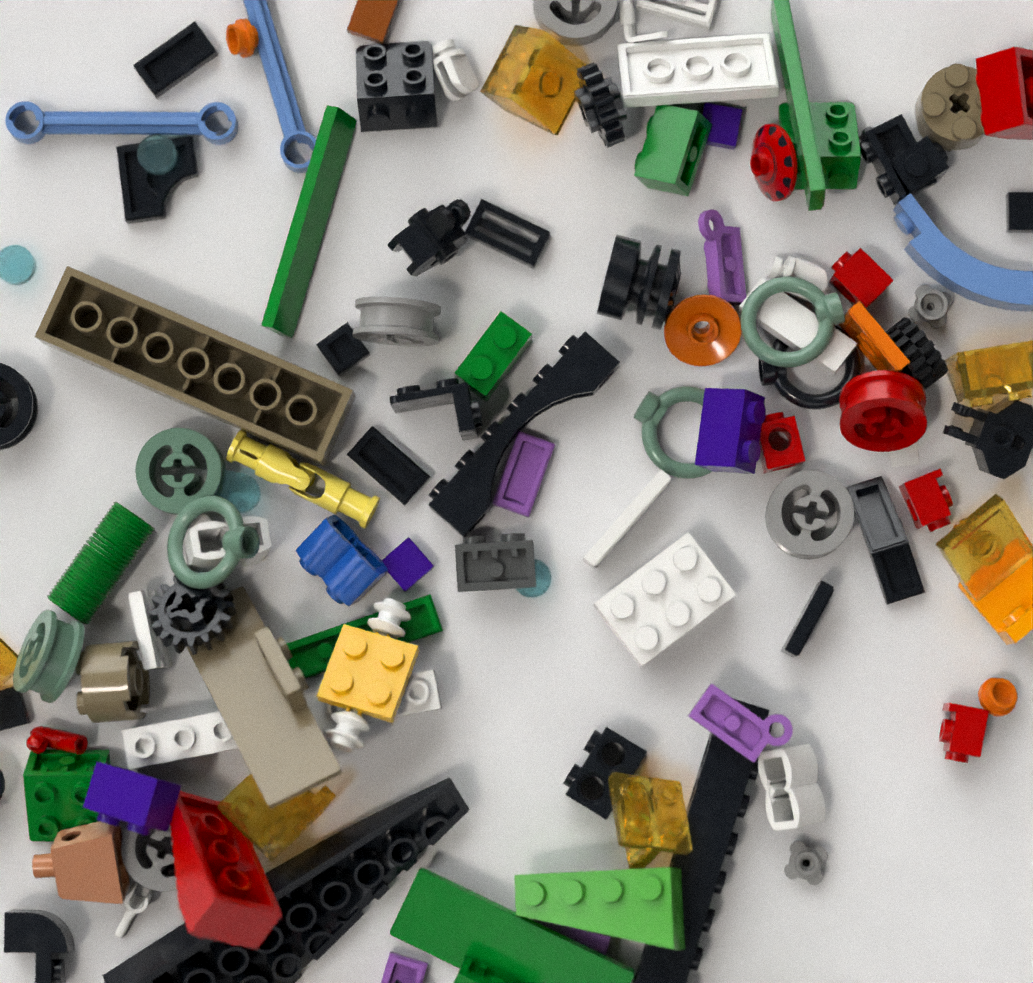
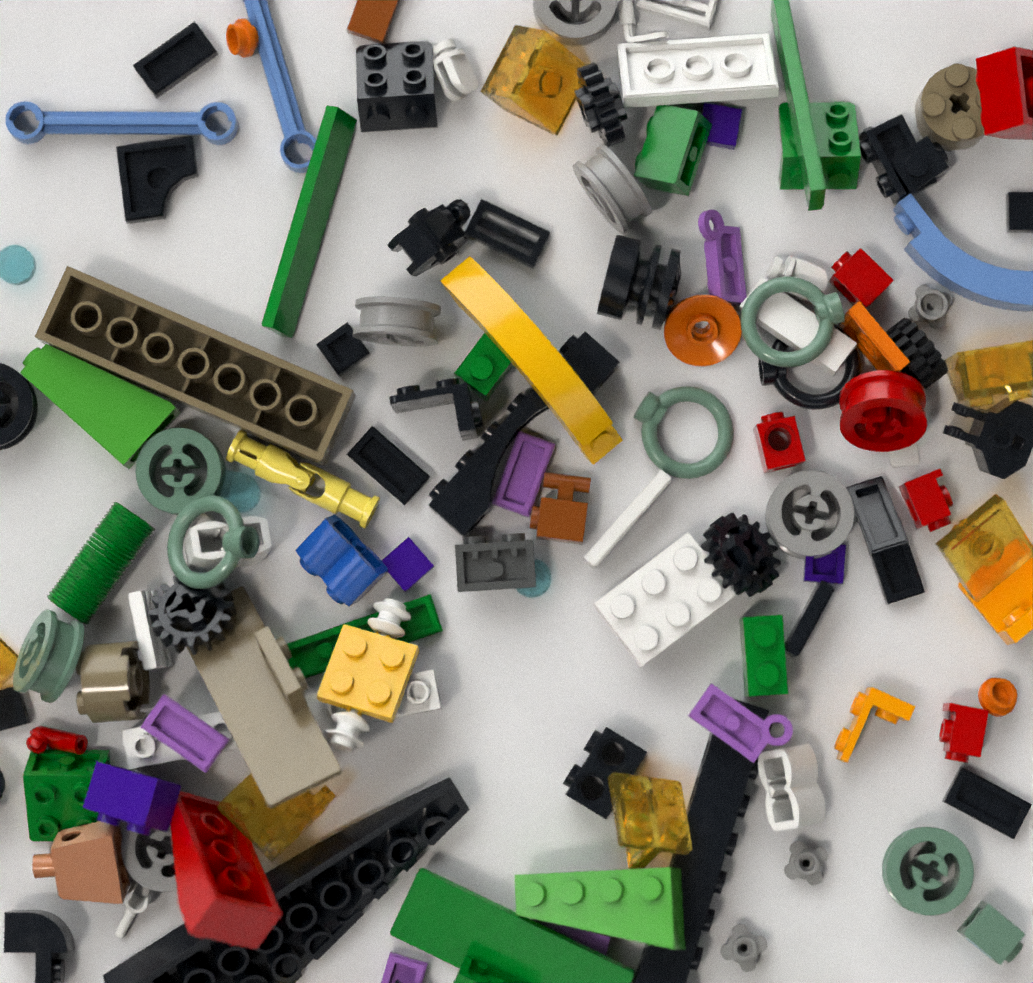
(103, 405): none -> bright green slope
(157, 154): clear light blue tile -> none
(185, 733): none -> medium lavender tile
(533, 357): none -> yellow arch
(561, 517): none -> dark orange brick
(612, 188): none -> light grey wheel
(730, 430): dark purple brick -> none
(741, 554): none -> black gear
(748, 958): none -> light grey plate
(763, 655): none -> green brick
(774, 162): red dish -> none
(827, 568): none -> dark purple tile
(888, 709): none -> light orange bracket
(942, 844): none -> sand green wheel
(986, 802): none -> black tile
(992, 933): none -> sand green brick

